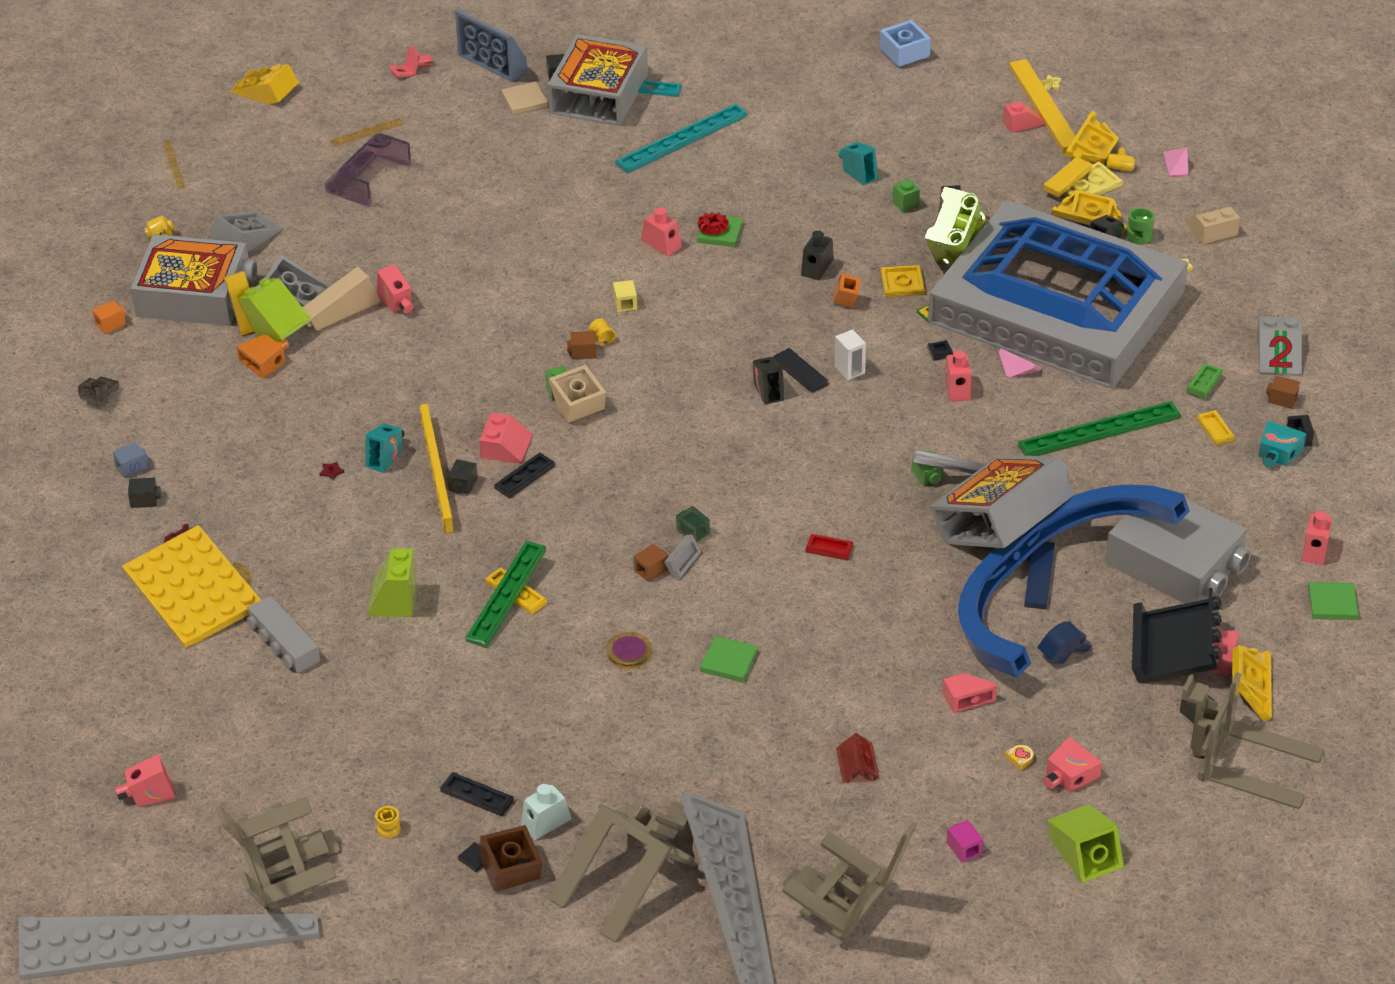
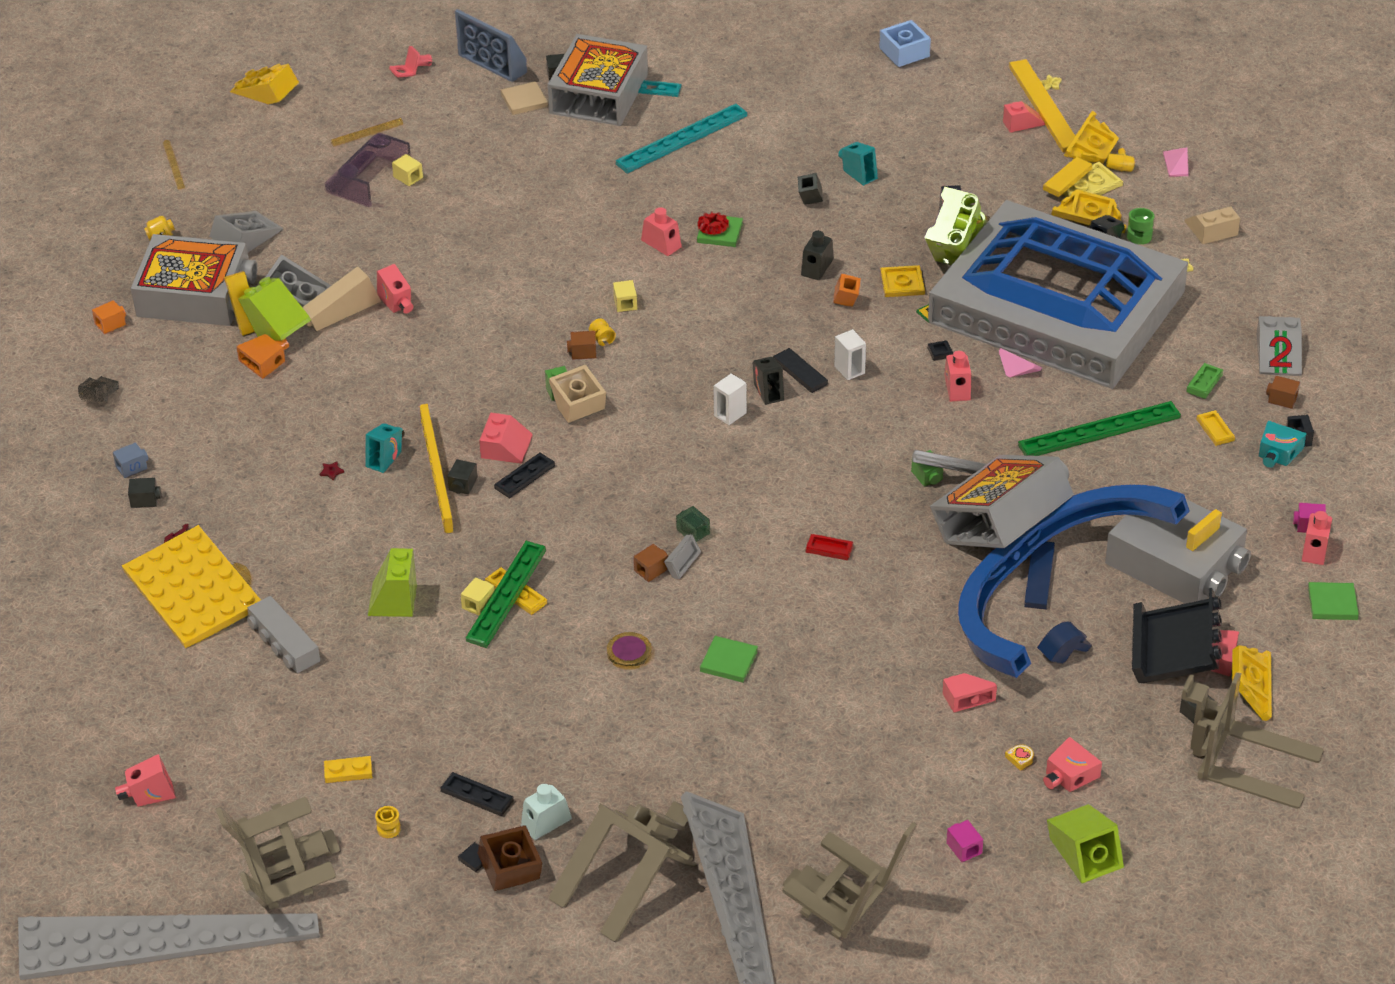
(348, 769): none -> yellow plate
(407, 170): none -> light yellow brick
(476, 595): none -> light yellow brick
(730, 399): none -> white brick
(810, 188): none -> pearl dark grey brick
(857, 758): clear red panel -> none
(906, 195): bright green brick -> none
(1203, 529): none -> yellow tile
(1302, 516): none -> dark pink brick

